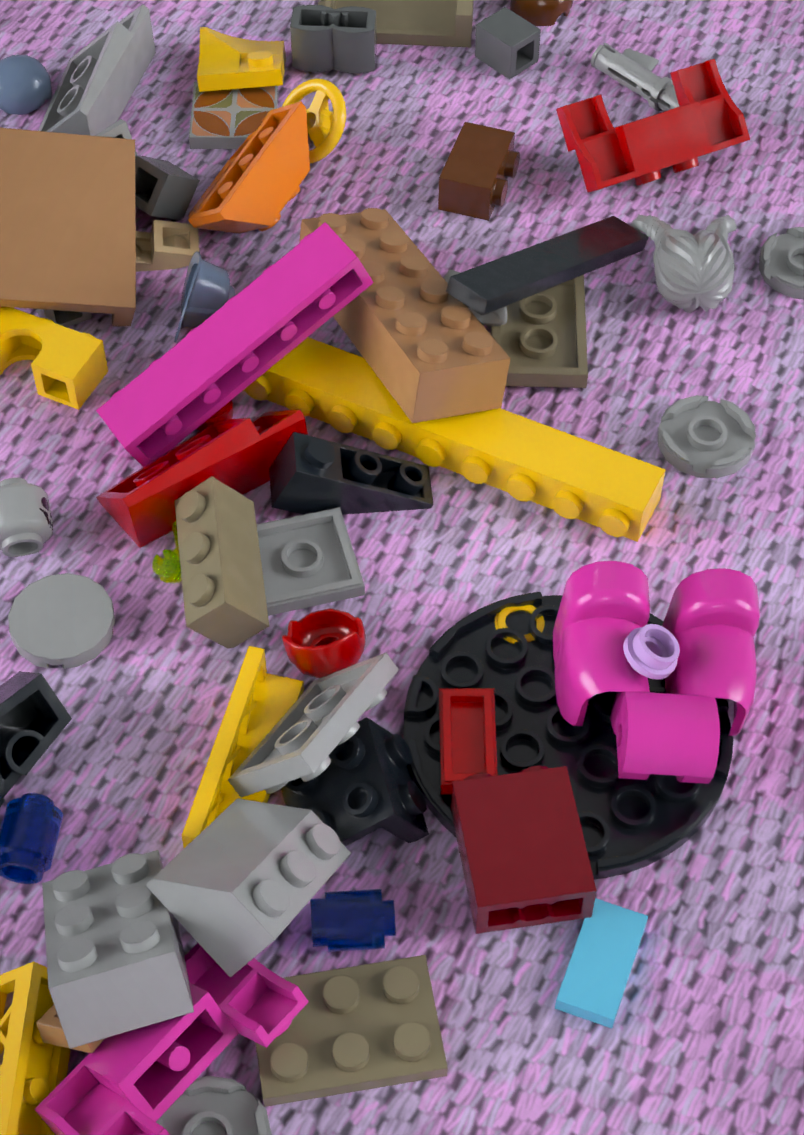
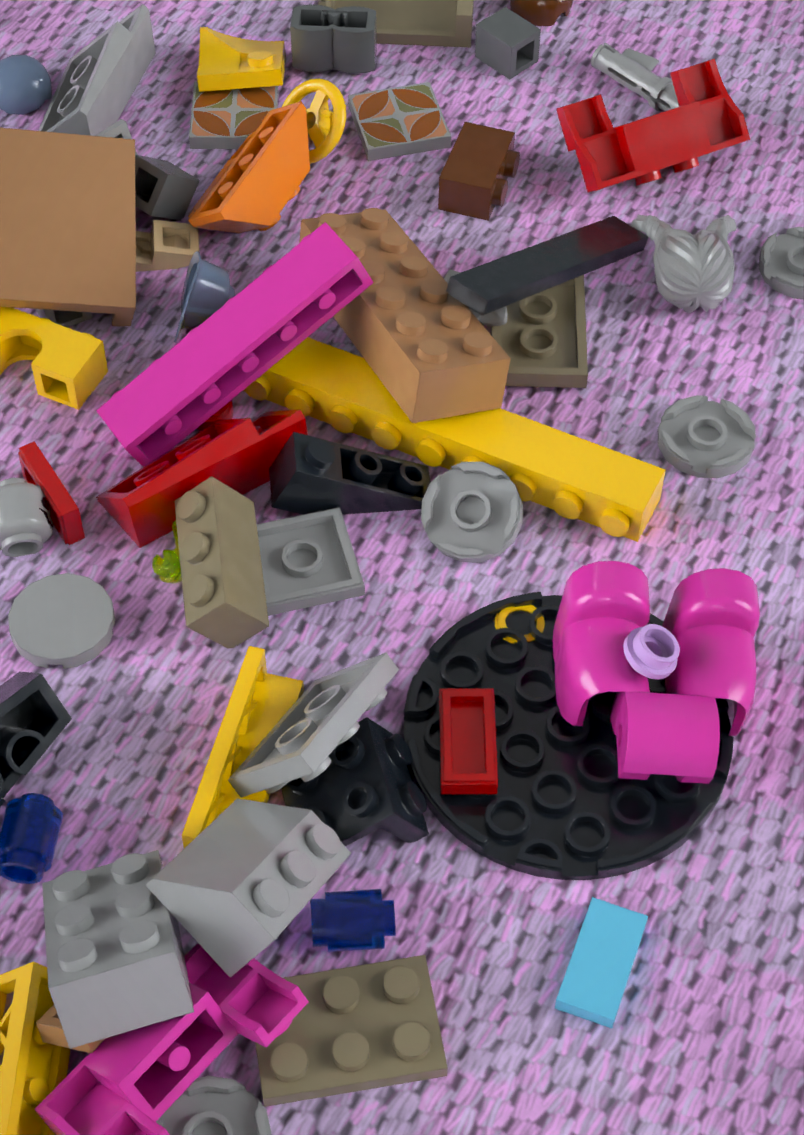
(63, 509): none -> red tile
(325, 642): red hair -> none
(399, 121): none -> tile
(472, 512): none -> light grey tile
(522, 849): dark red brick -> none

